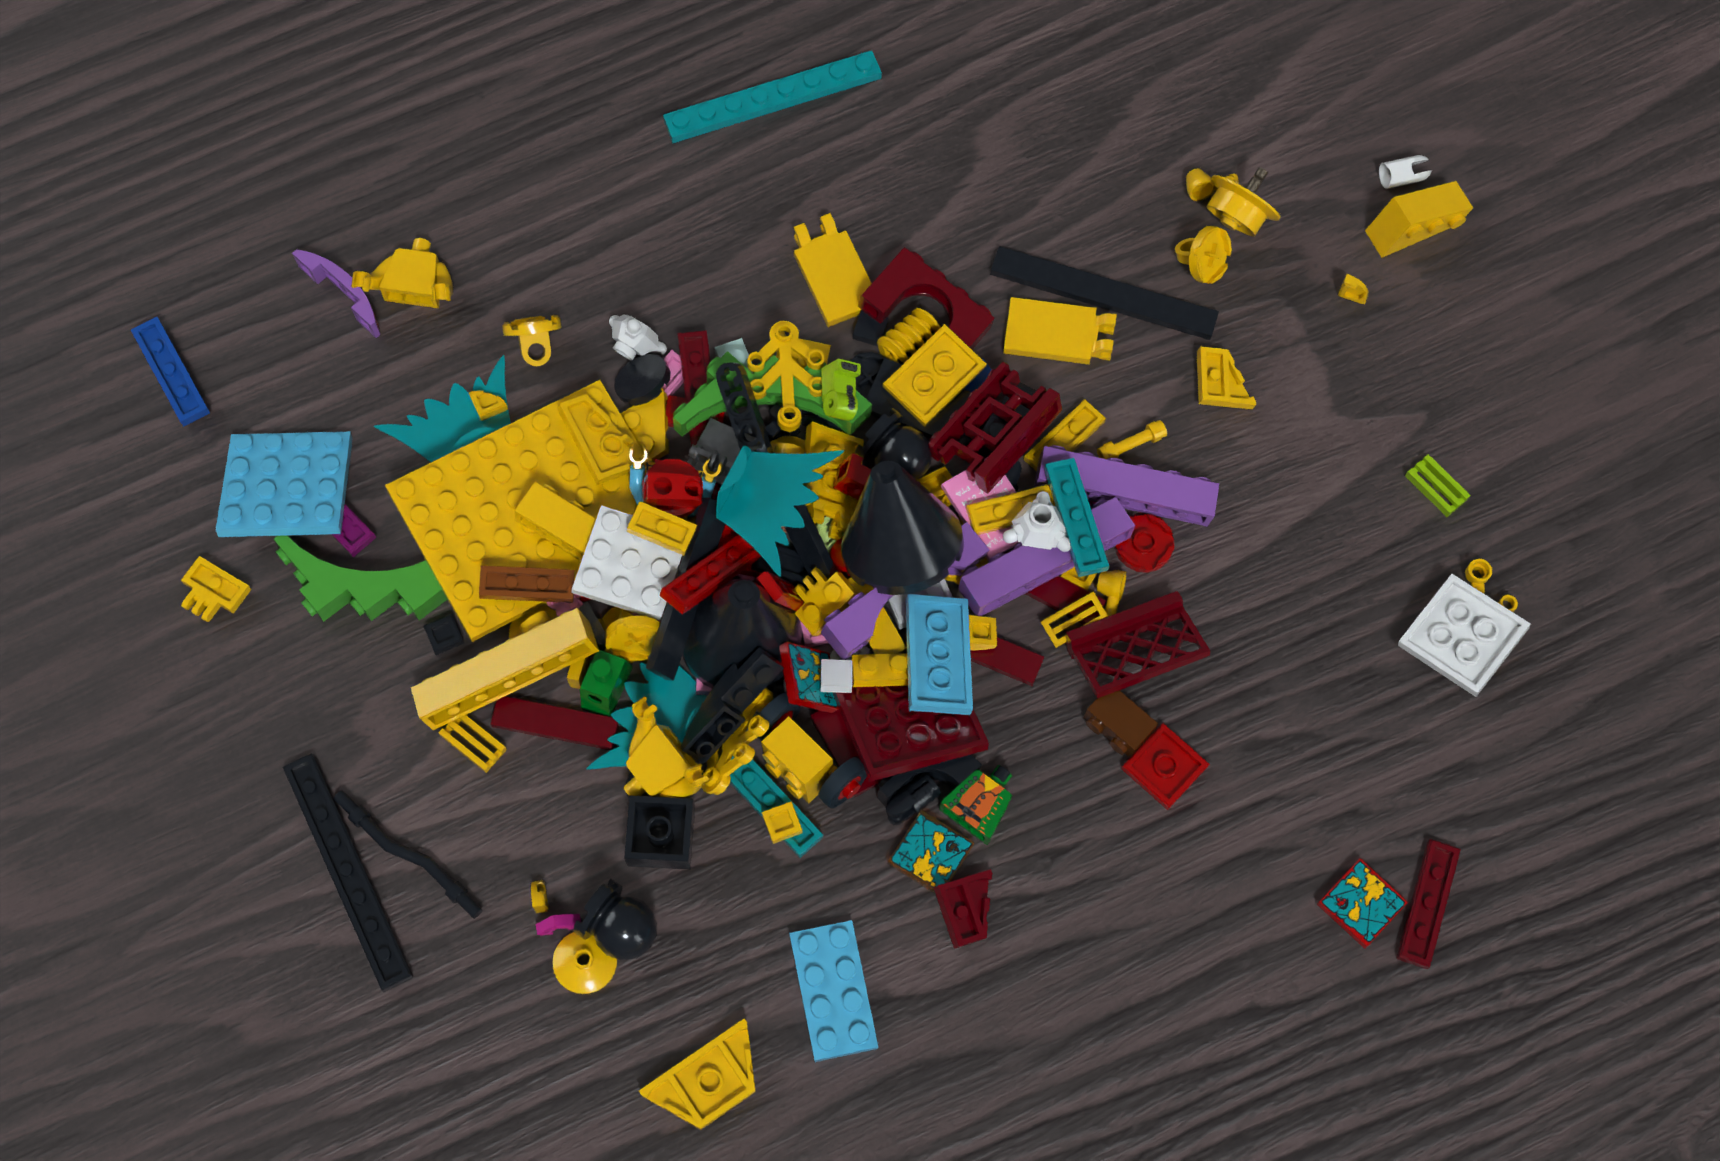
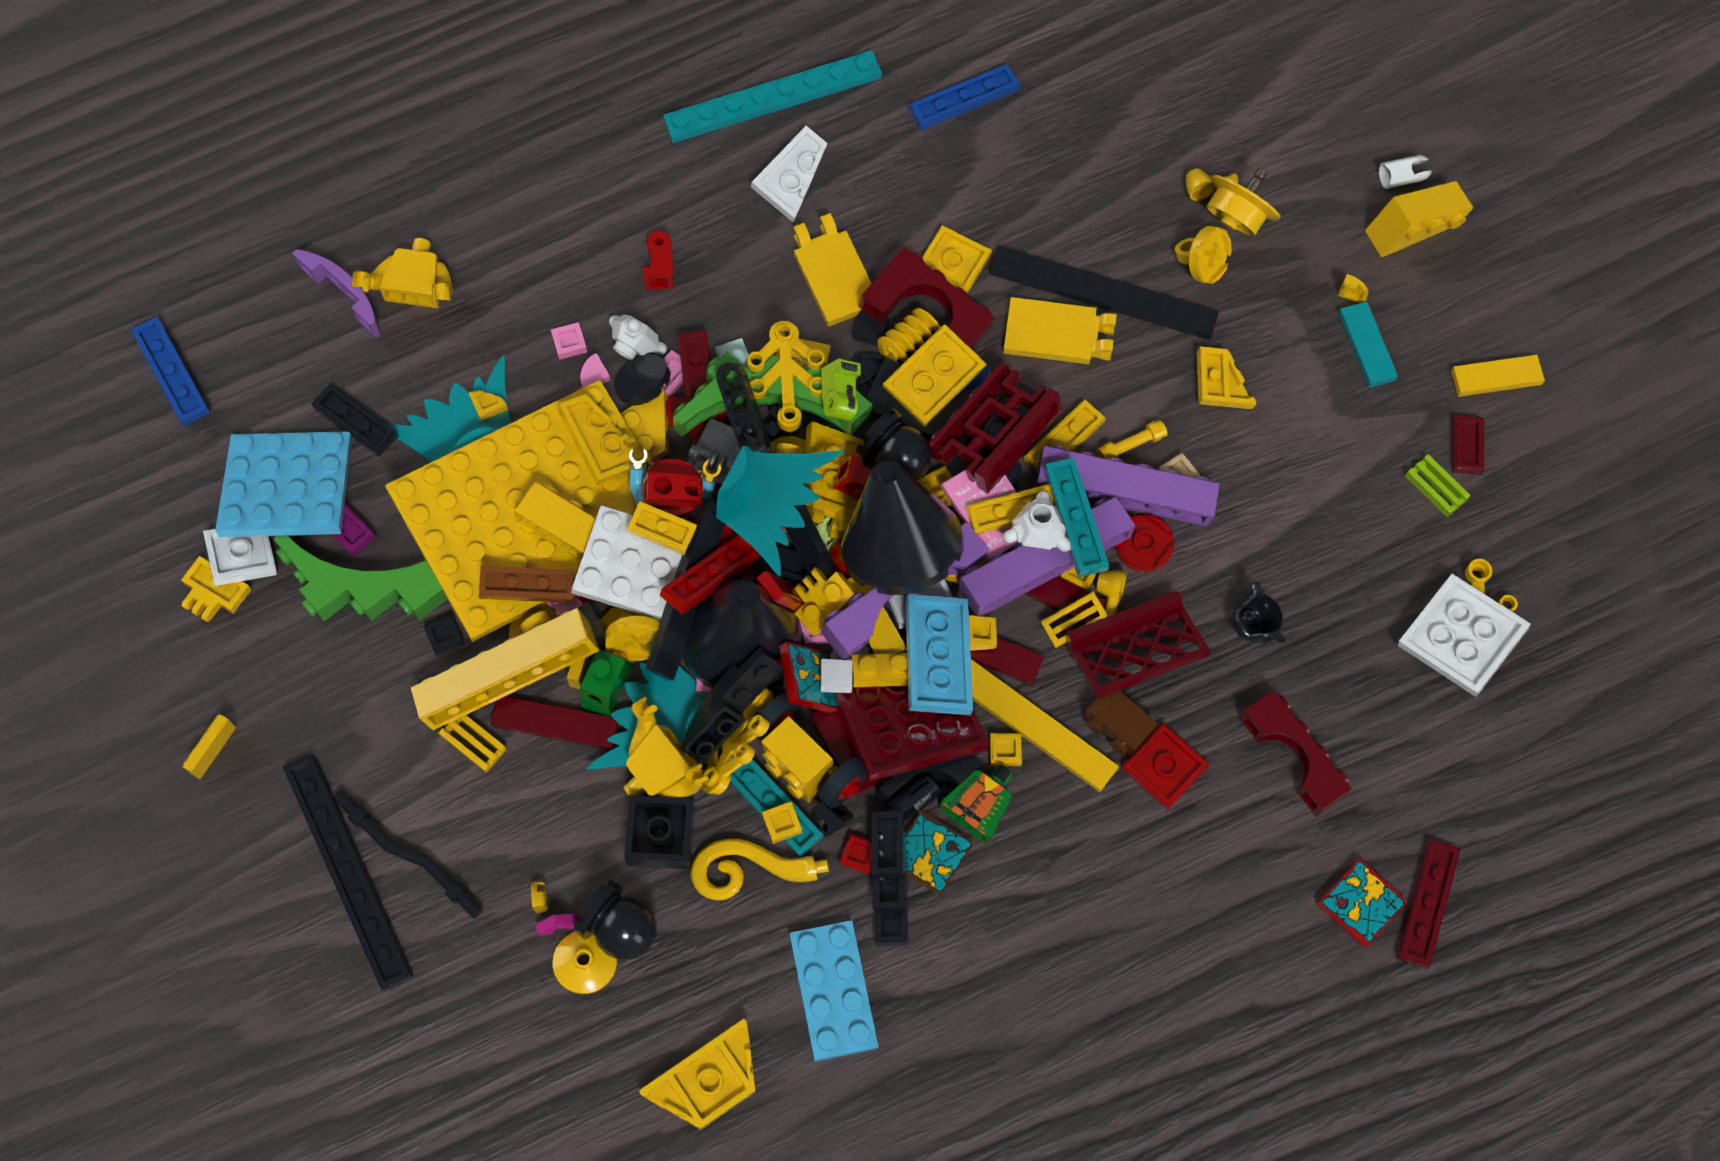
(209, 746): none -> yellow tile
(239, 557): none -> white tile
(355, 419): none -> black tile
(532, 331): yellow tile -> none
(569, 340): none -> bright pink tile
(593, 371): none -> bright pink tile
(660, 253): none -> red leg
(791, 173): none -> white wing
(795, 870): none -> yellow plant
(835, 817): none -> black tile
(857, 855): none -> red tile
(889, 878): none -> black slope
(957, 257): none -> yellow tile
(964, 97): none -> blue tile
(965, 907): dark red wing -> none
(1005, 749): none -> yellow tile
(1041, 729): none -> yellow tile
(1182, 465): none -> tan tile
(1258, 617): none -> black hair
(1273, 721): none -> dark red arch
(1368, 344): none -> teal tile
(1467, 445): none -> dark red tile
(1497, 375): none -> yellow tile

